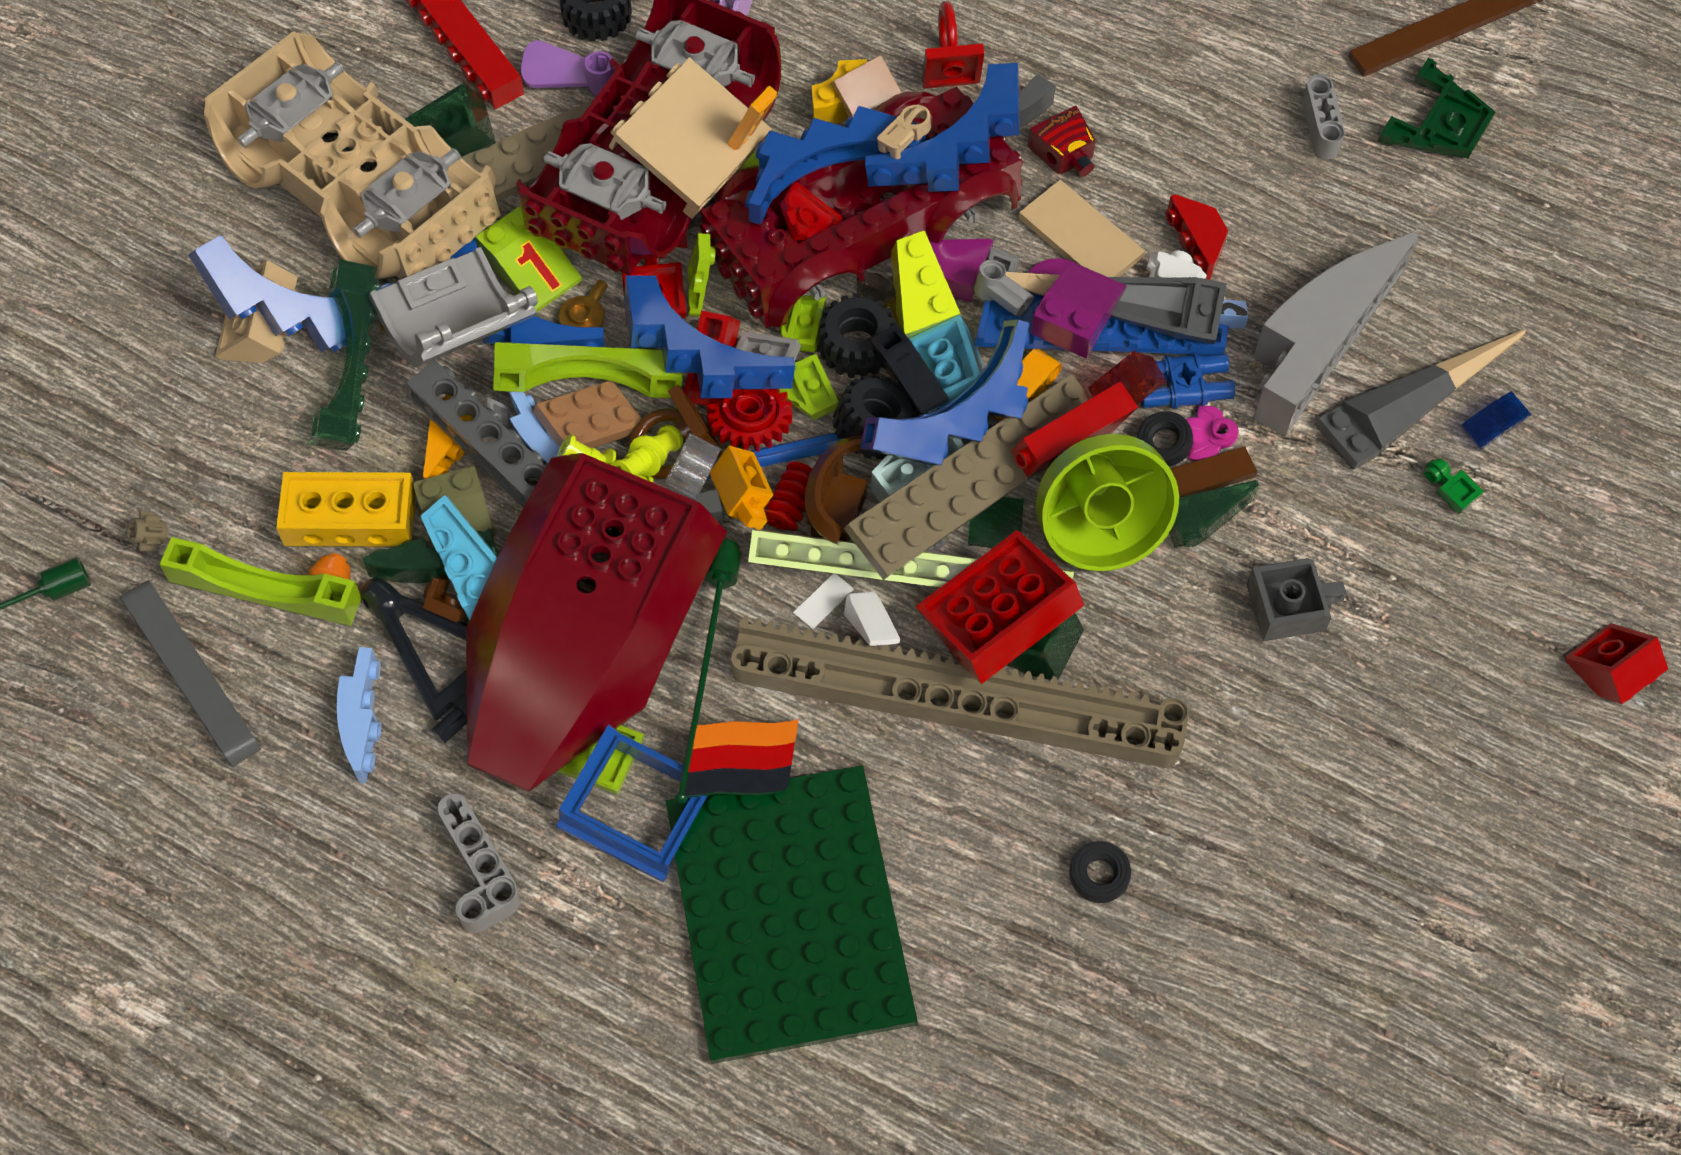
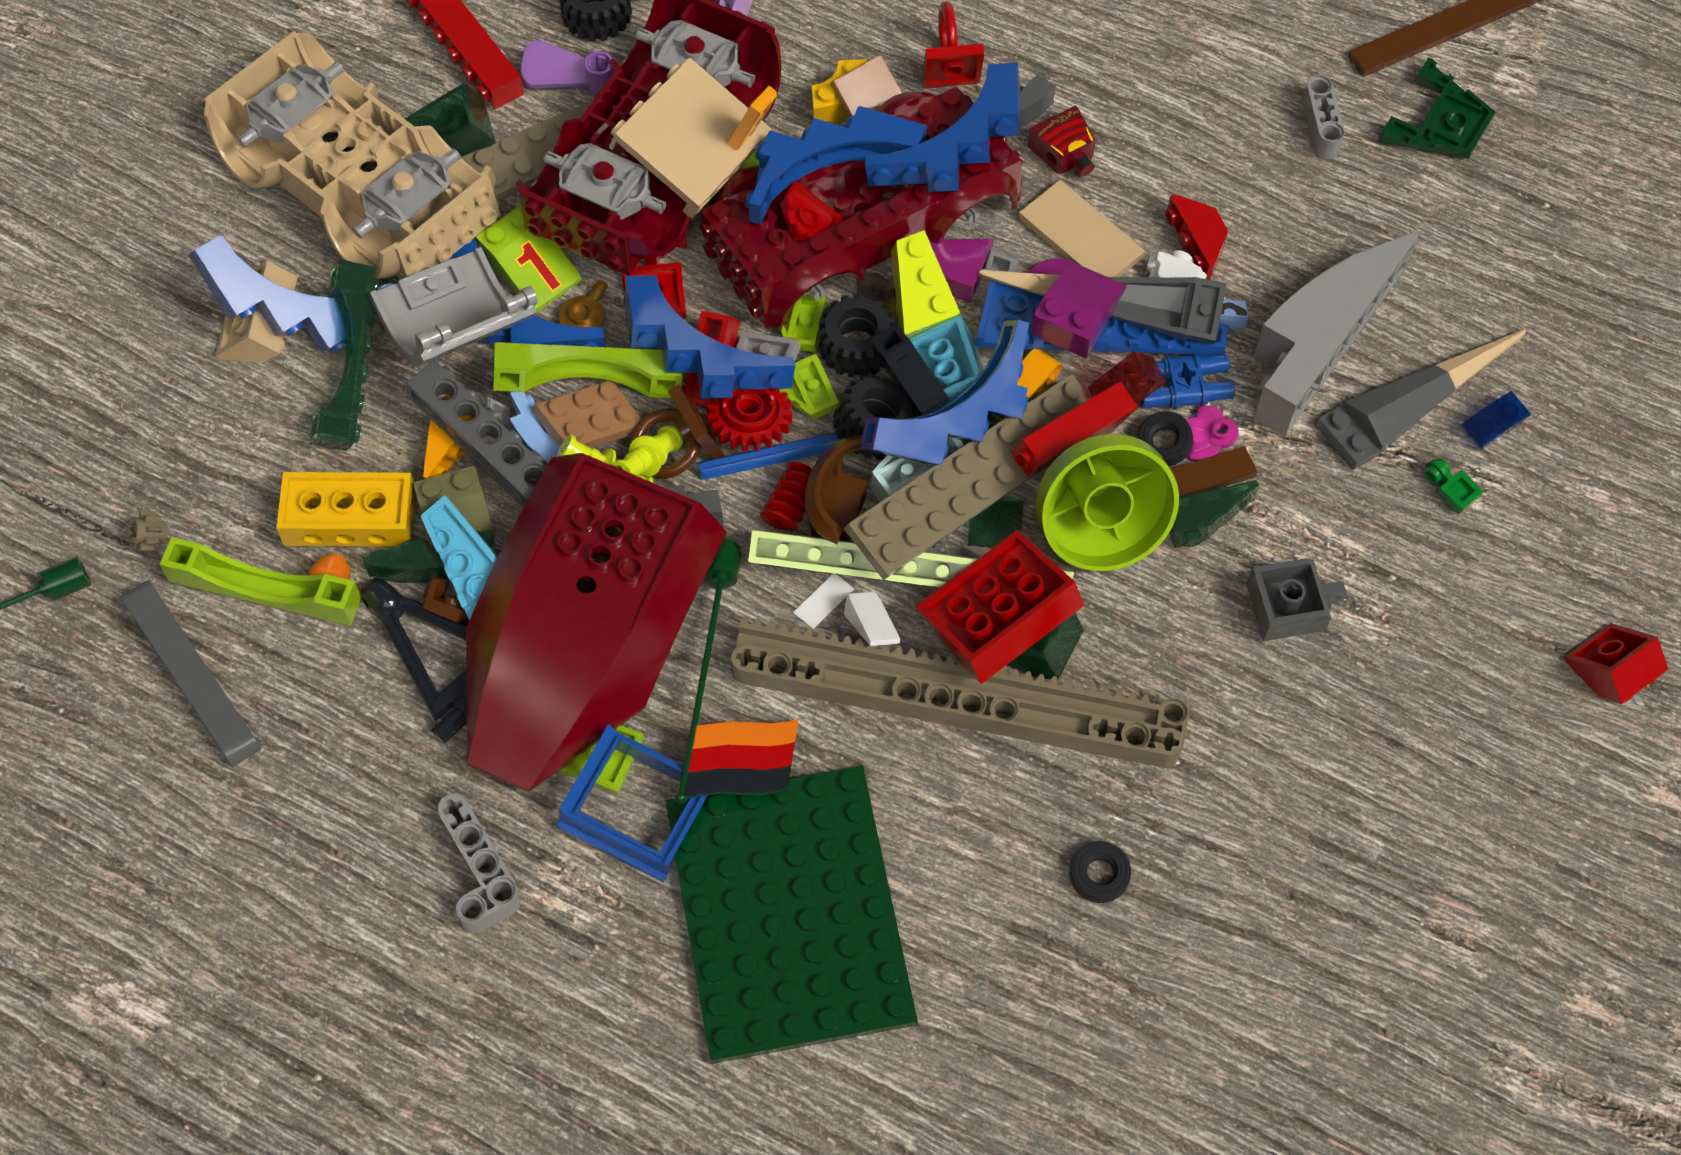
(356, 716): light blue slope -> none
(692, 466): clear piece -> none
(698, 273): lime wing -> none
(742, 486): light orange hinge -> none
(902, 132): tan piece -> none
(995, 285): light grey piece -> none

